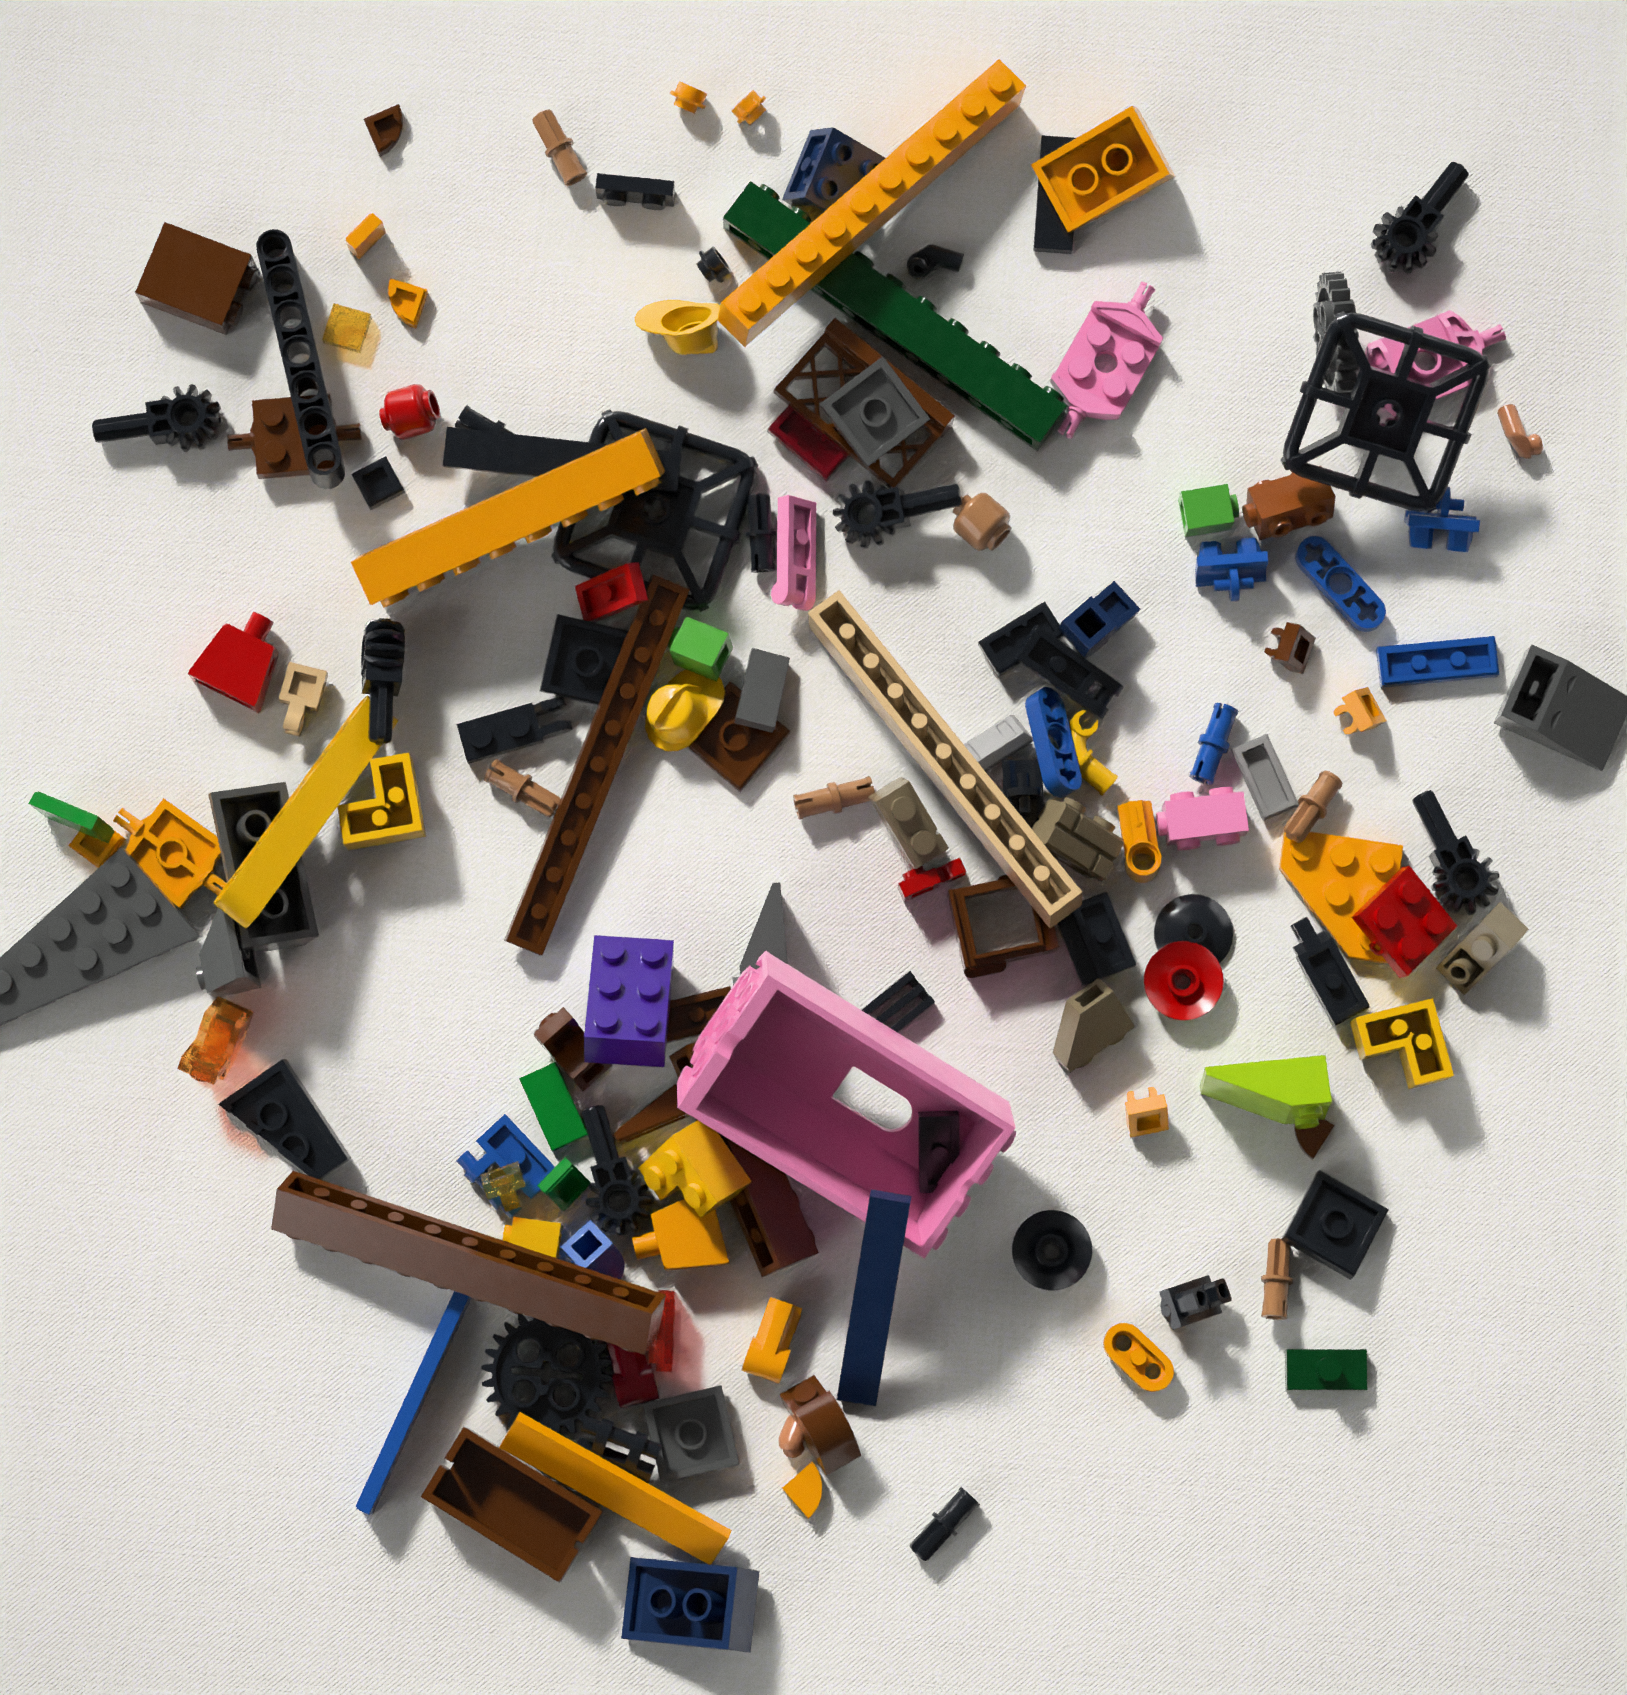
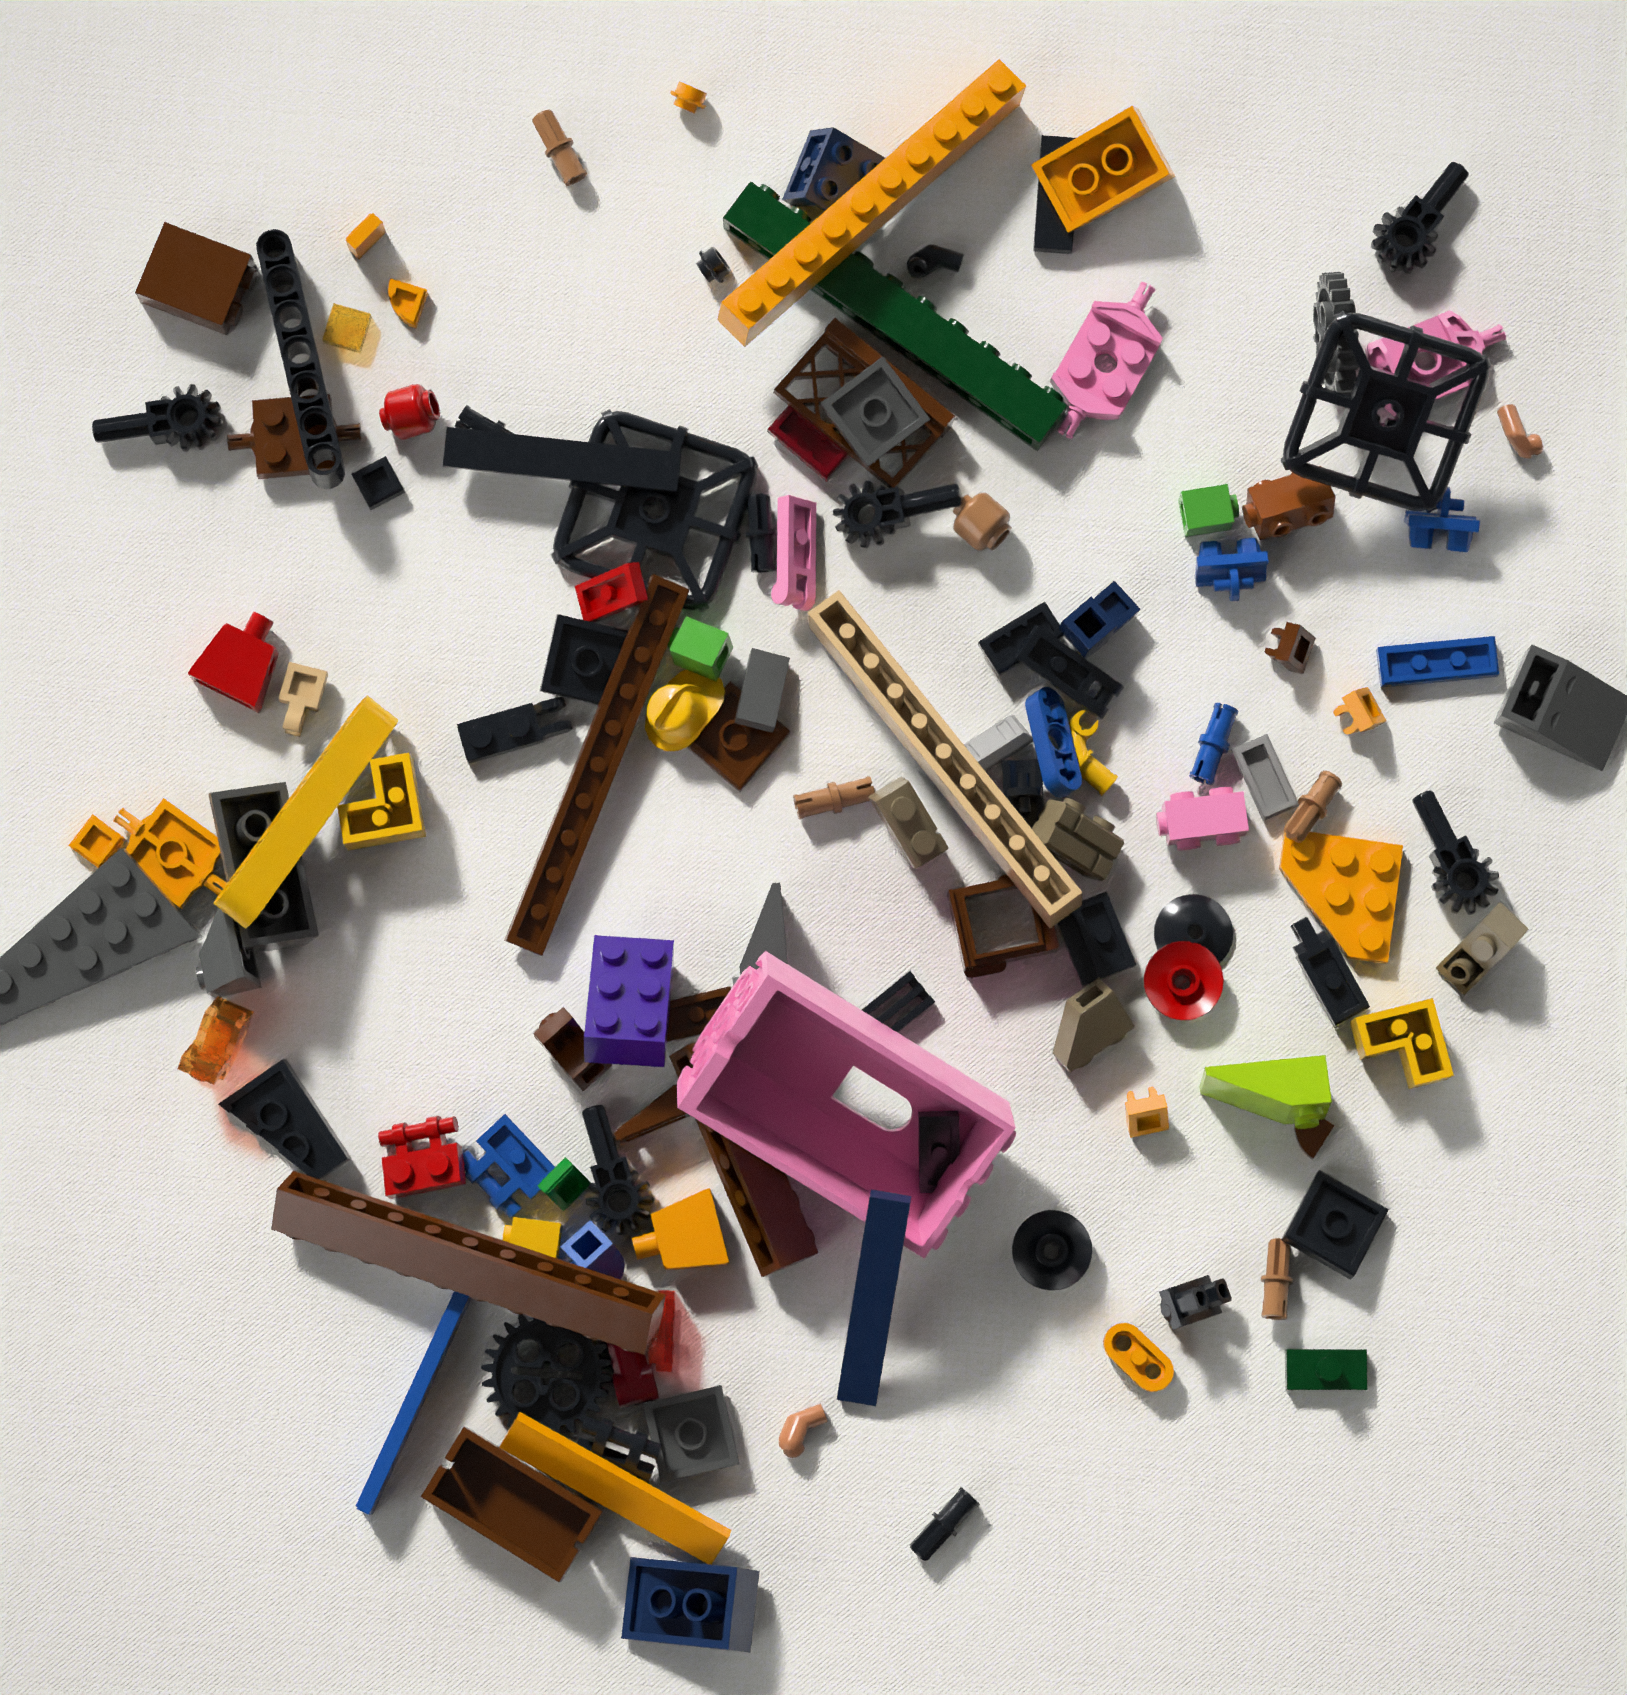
(71, 816): green tile -> none
(382, 674): black gear -> none
(385, 128): reddish brown tile -> none
(423, 1169): none -> red plate
(504, 1183): clear yellow tile -> none
(507, 517): light orange brick -> none
(522, 788): medium nougat axle -> none
(553, 1106): green tile -> none
(619, 189): black plate -> none
(683, 324): yellow piece -> none
(698, 1165): yellow brick -> none
(749, 108): light orange plate -> none
(770, 1348): light orange piece -> none
(805, 1489): light orange tile -> none
(822, 1424): reddish brown brick -> none
(920, 881): red plate -> none
(1139, 837): light orange piece -> none
(1368, 597): blue beam -> none
(1404, 921): red plate -> none

